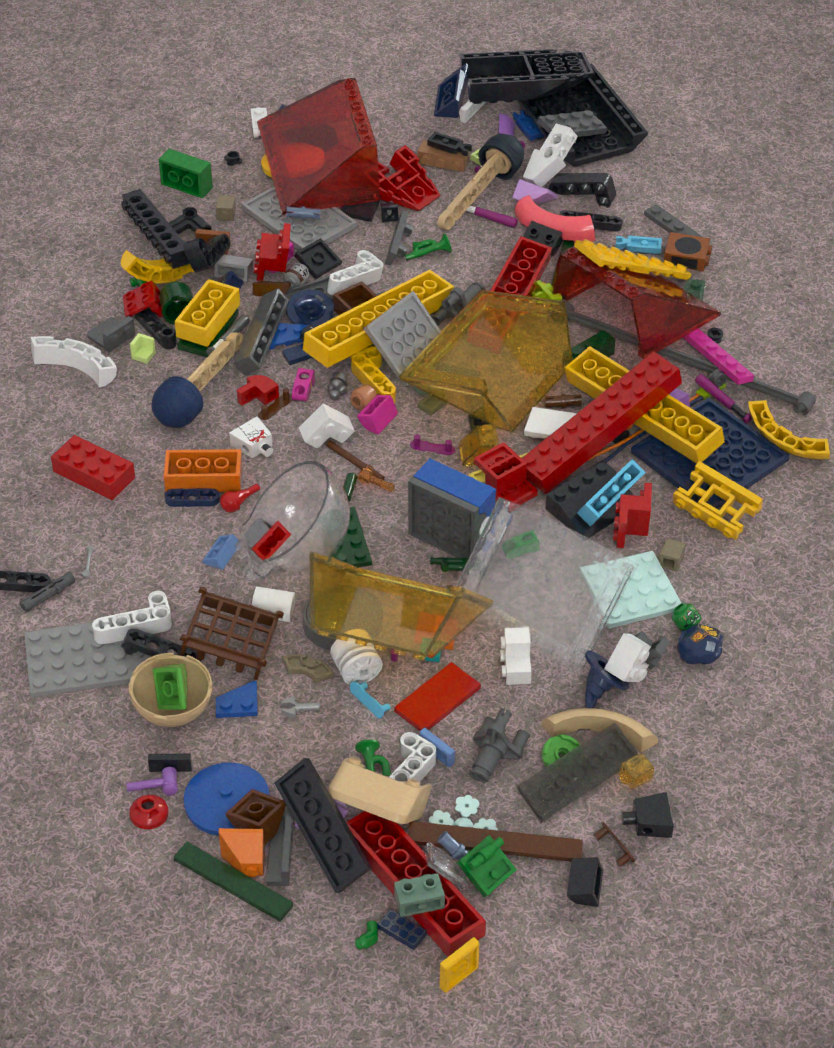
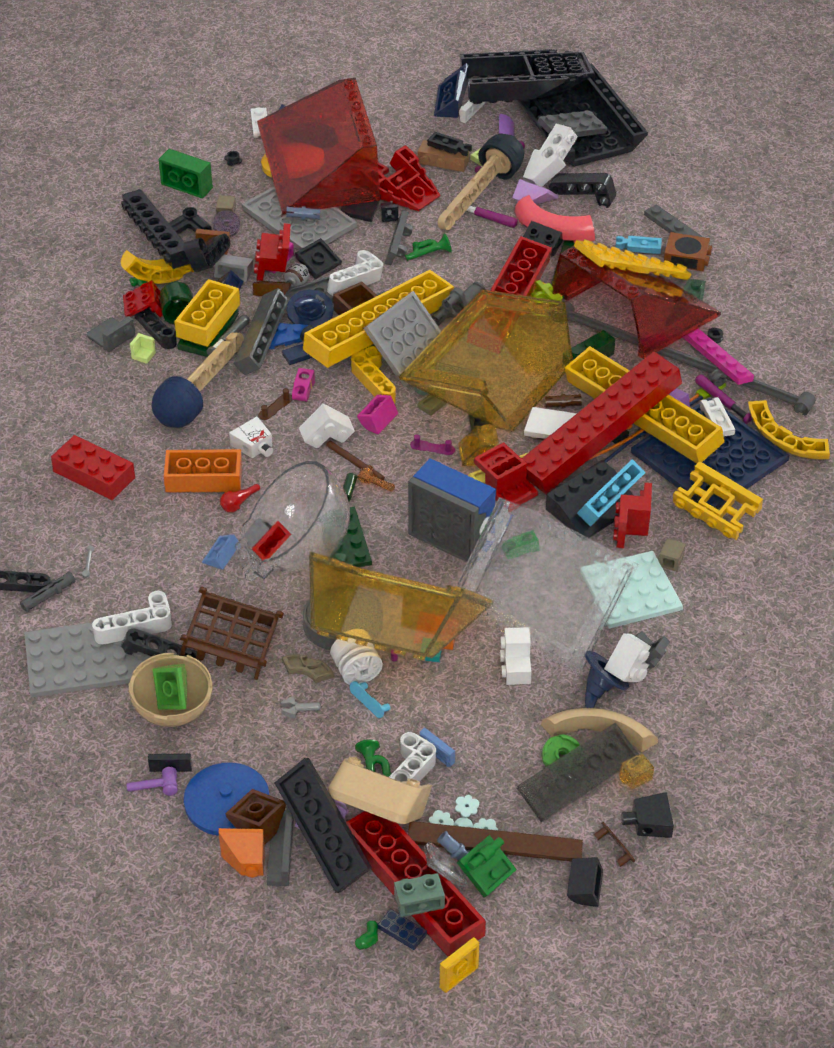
(74, 354): white brick -> none
(151, 817): red piece -> none
(179, 502): dark blue beam -> none
(227, 216): none -> clear purple piece
(233, 881): dark green tile -> none
(238, 702): blue wing -> none
(258, 387): red brick -> none
(274, 601): white brick -> none
(338, 385): flat silver piece -> none
(362, 396): nougat head -> none
(437, 697): red tile -> none
(450, 564): dark green piece -> none
(495, 745): dark grey wheel -> none
(527, 126): blue plate -> none
(599, 221): black beam -> none
(685, 616): green head -> none
(700, 644): dark blue helmet -> none
(715, 412): none -> white plate

